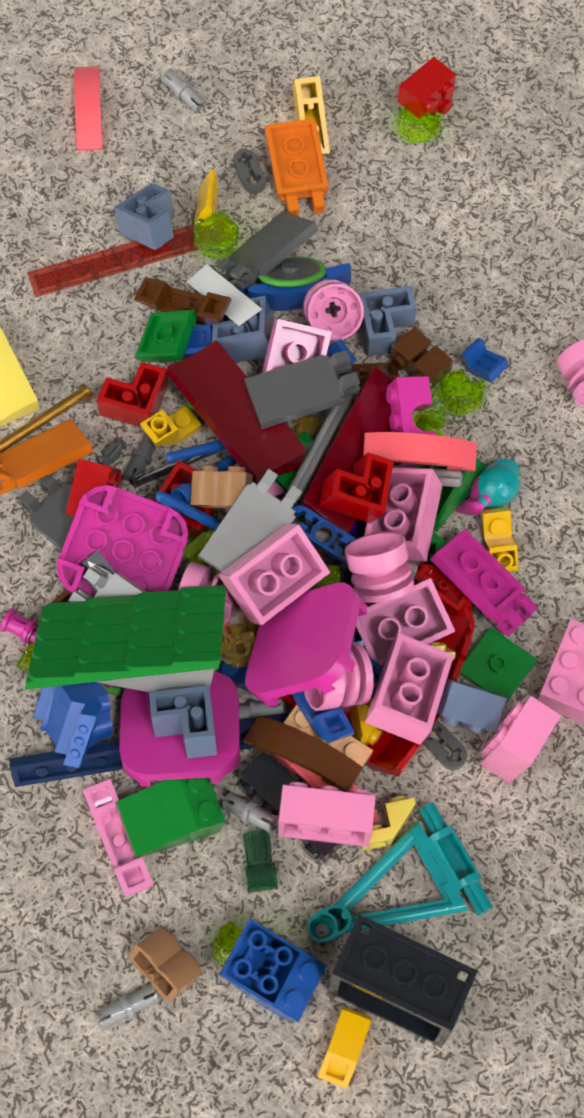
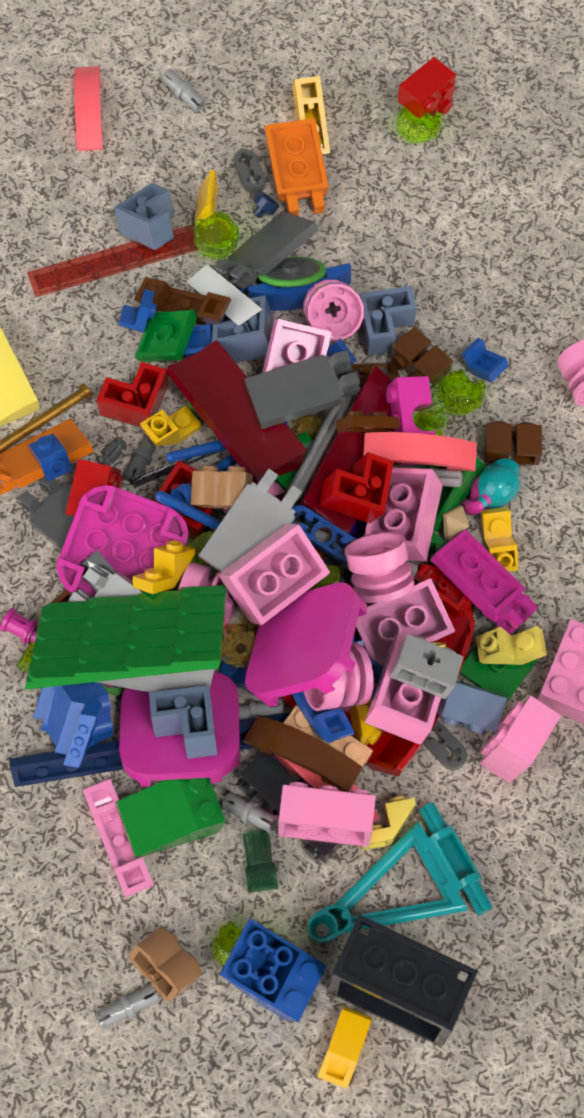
(51, 456): none -> blue bracket
(137, 318): none -> blue bracket
(169, 565): none -> yellow slope
(265, 204): none -> dark blue tile
(375, 422): none -> reddish brown plate
(426, 666): none -> light grey brick
(454, 522): none -> tan slope
(502, 648): none -> light yellow slope
(526, 438): none -> reddish brown piece

